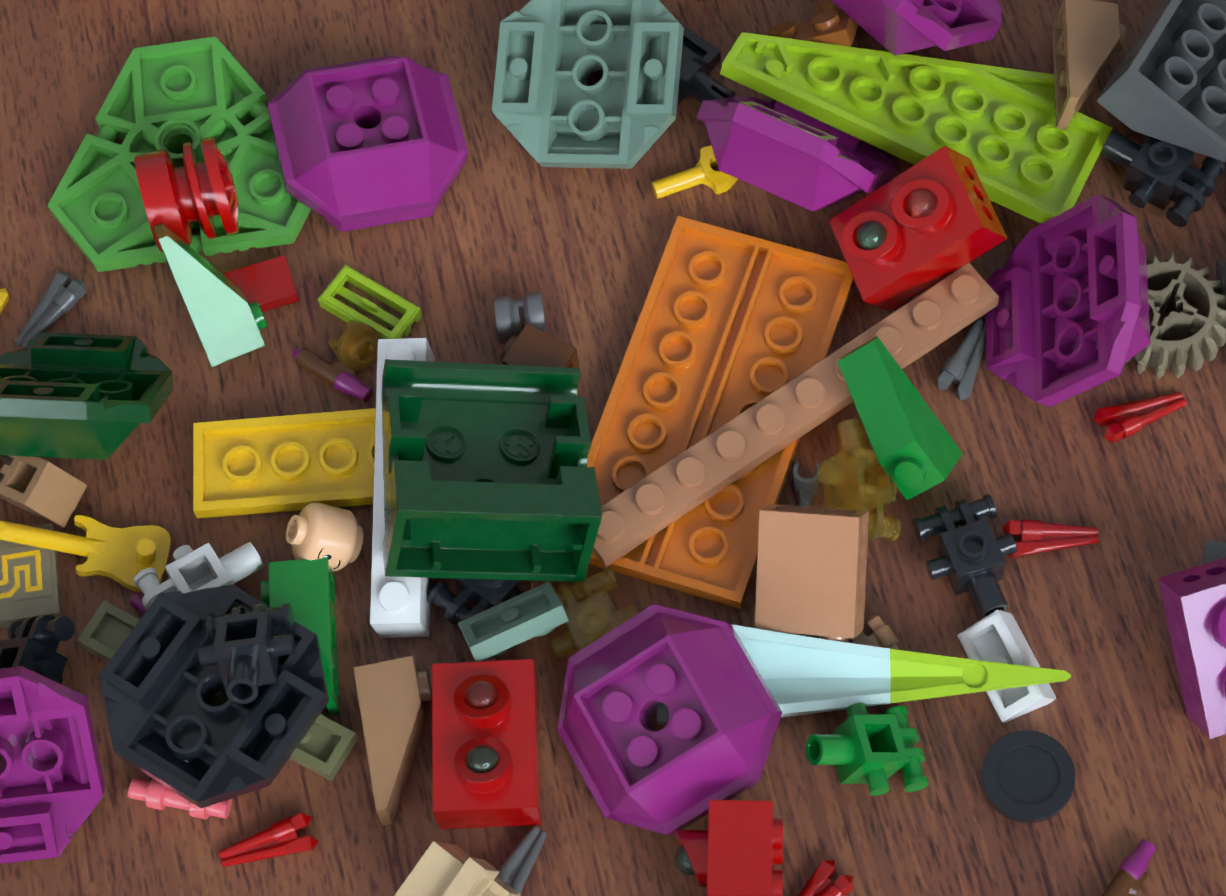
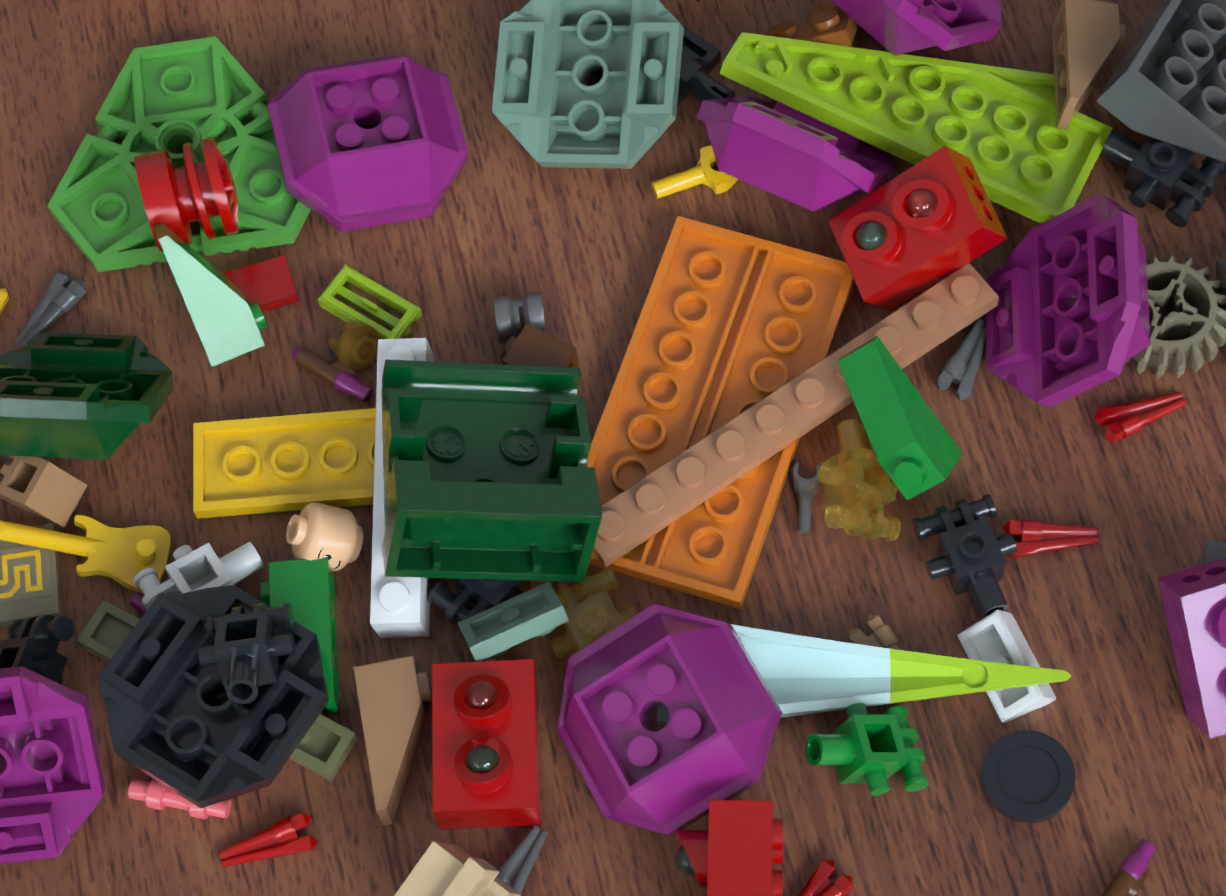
(811, 571): nougat brick -> none

